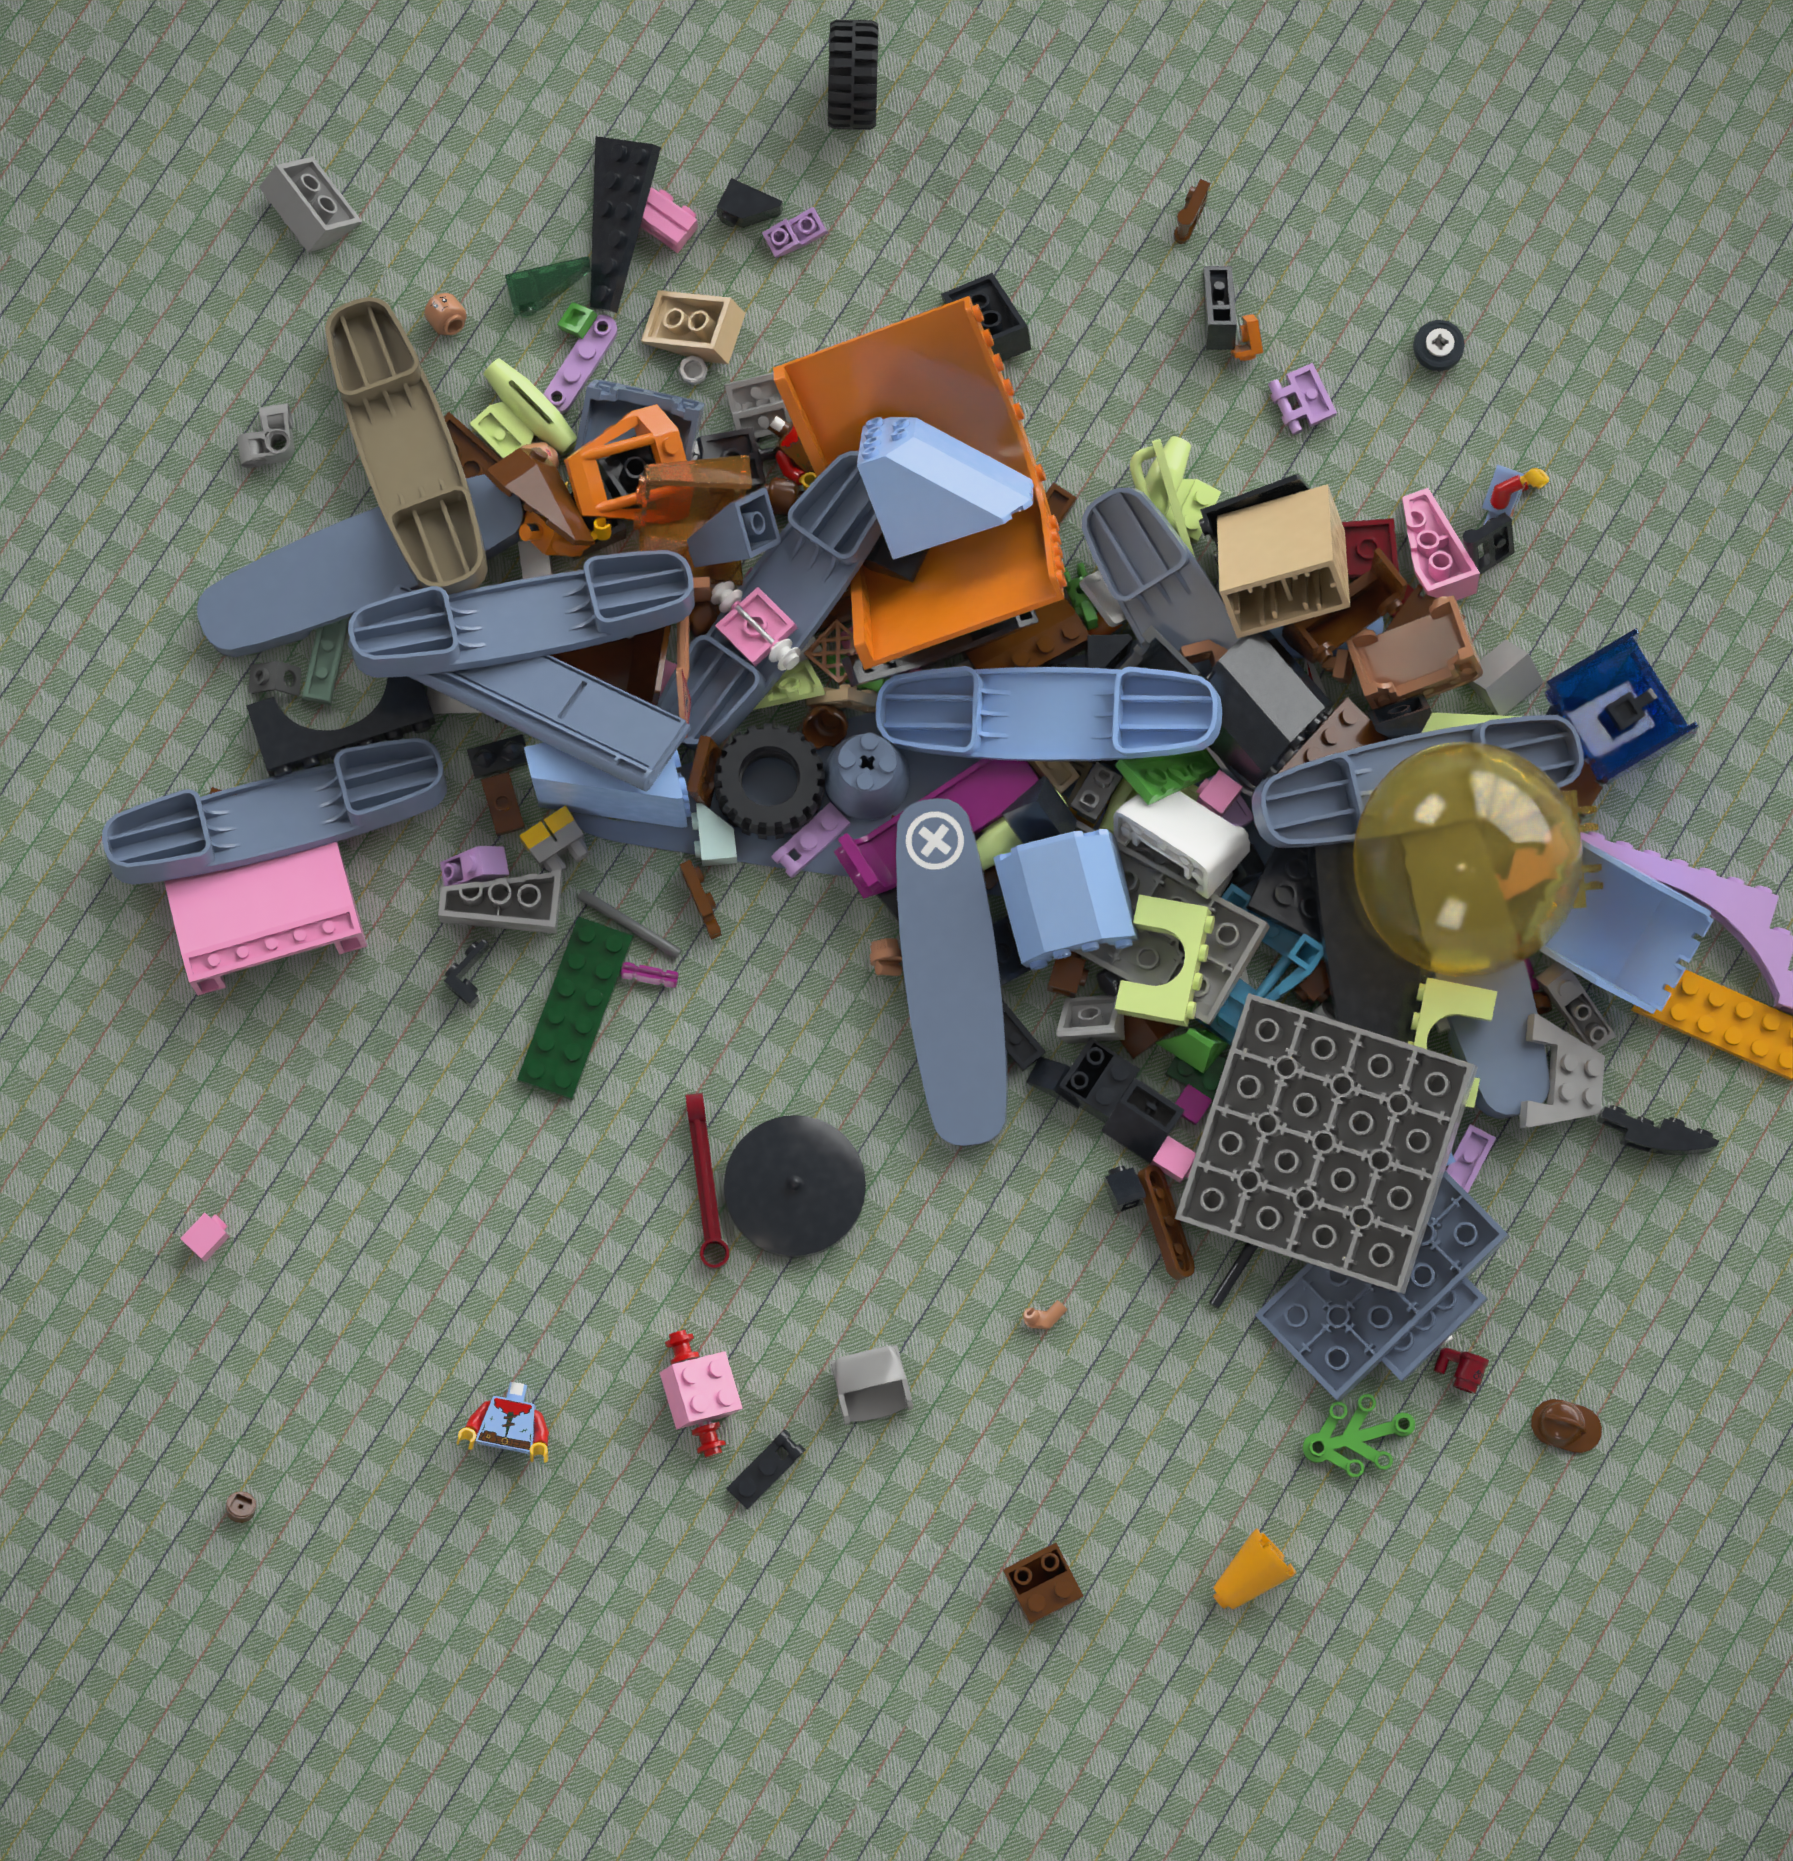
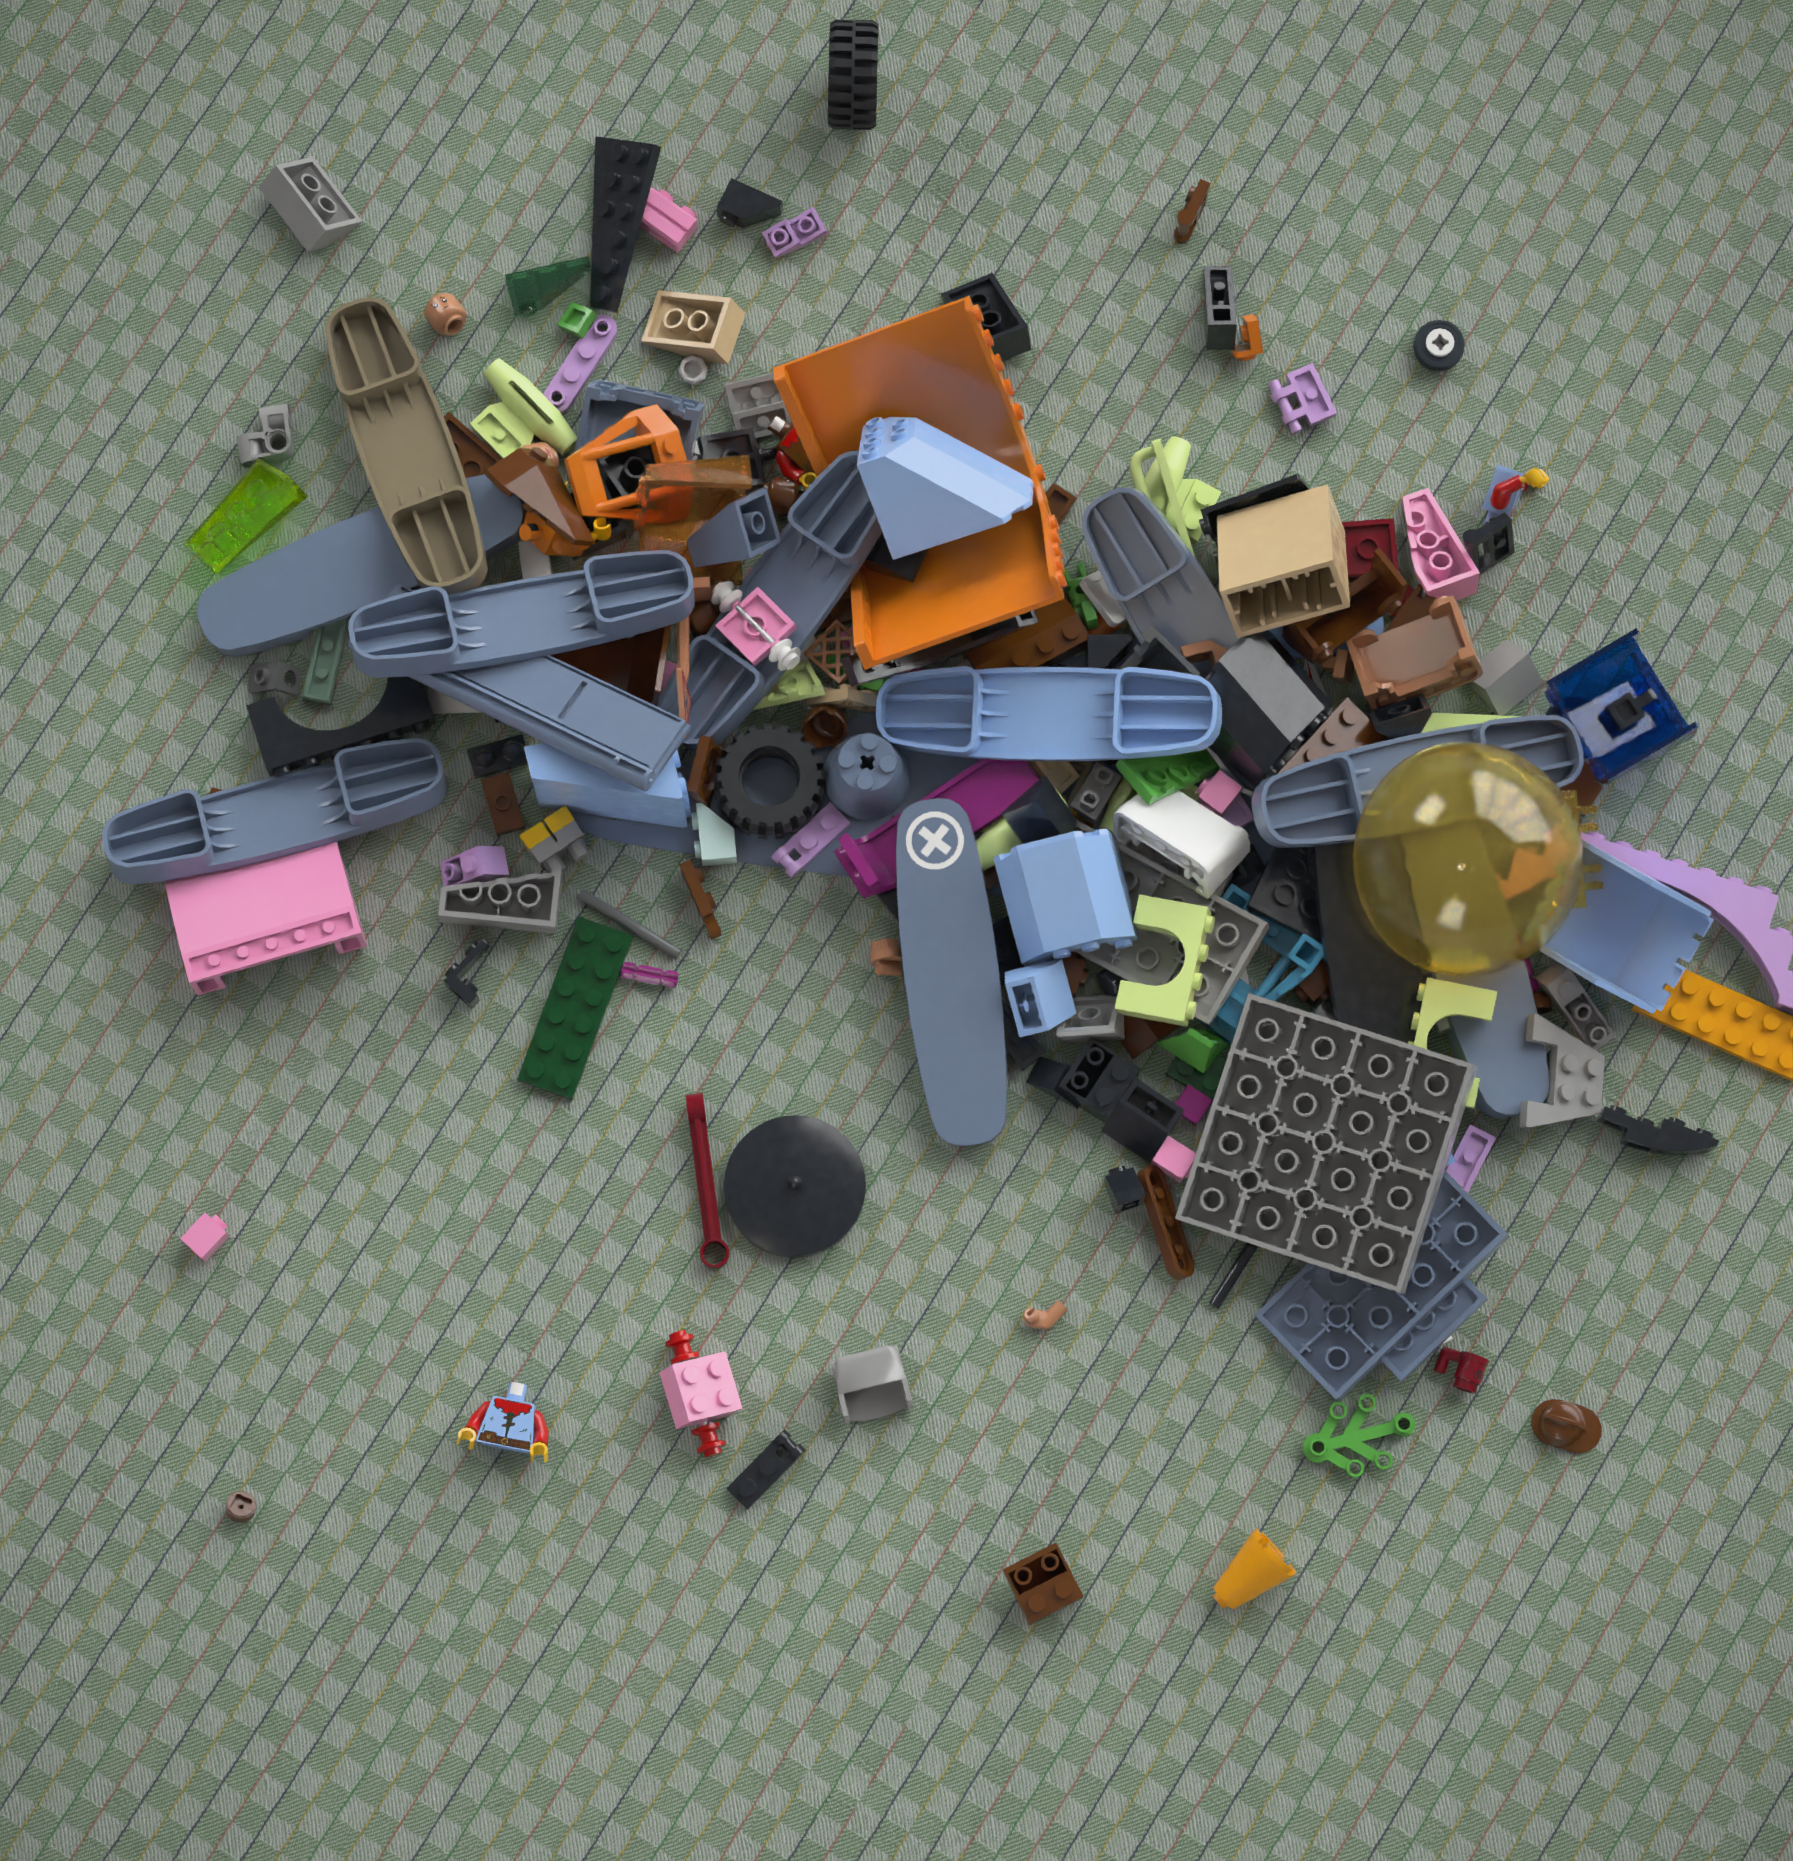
(244, 515): none -> clear neon green wedge
(1039, 996): none -> light blue slope

